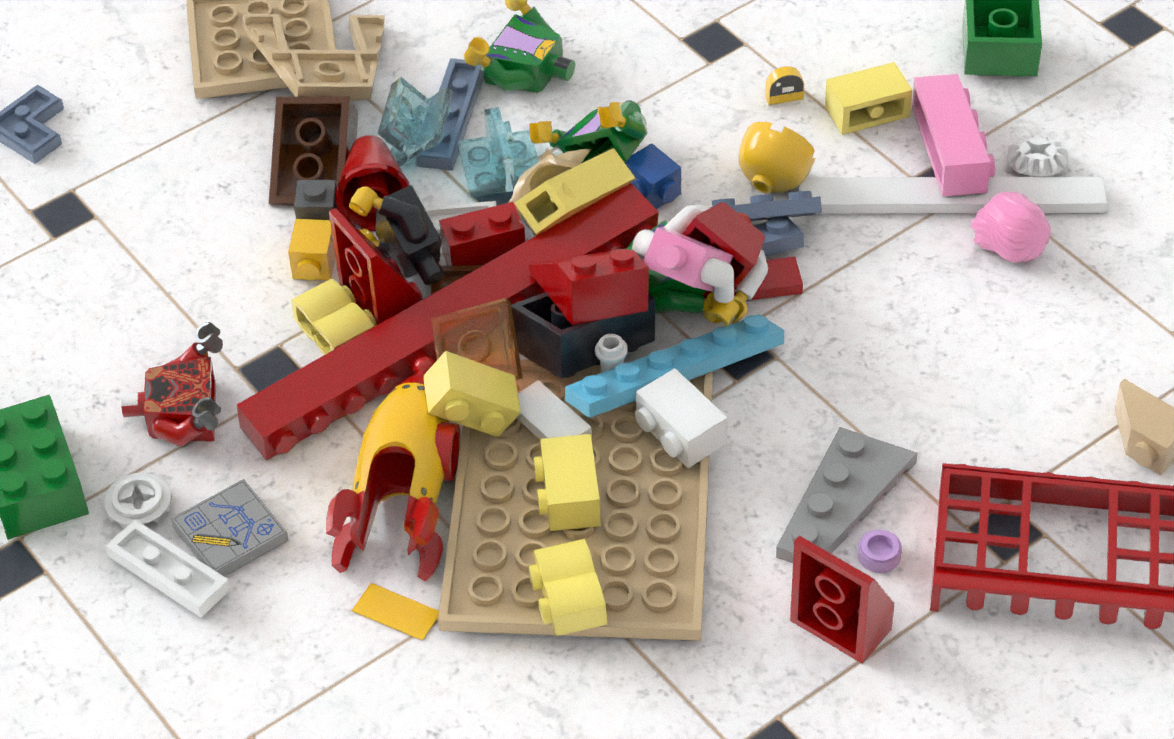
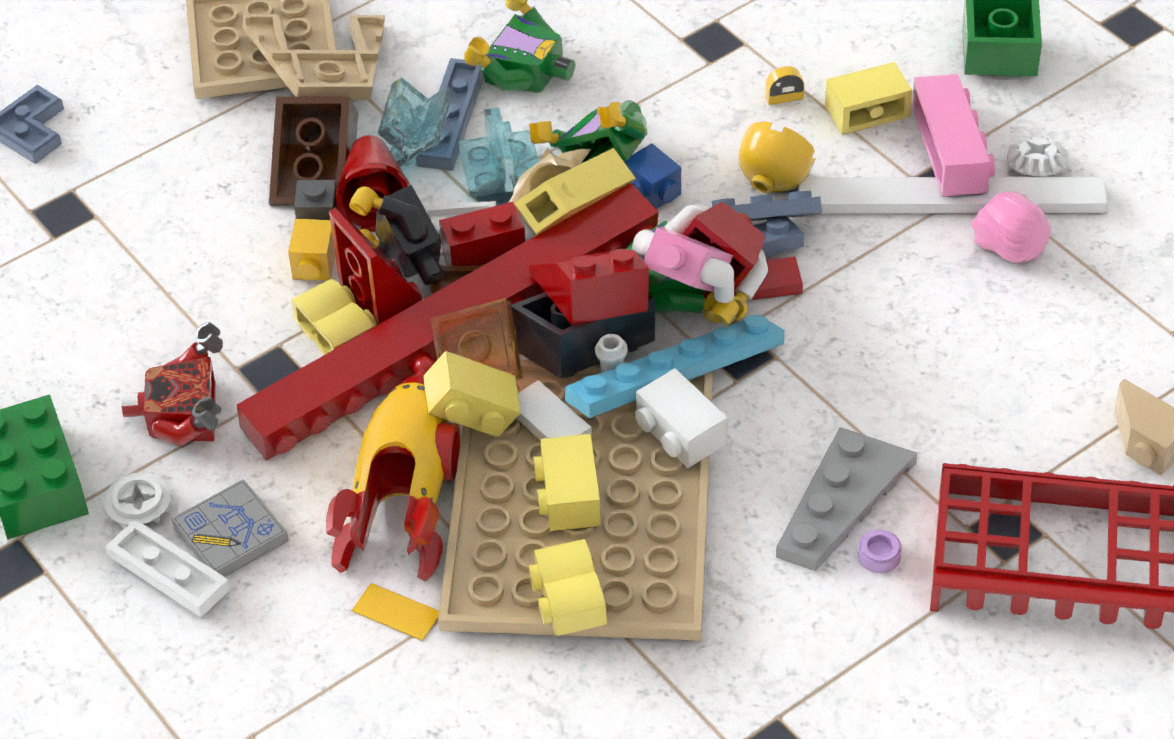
(838, 601): red slope -> none

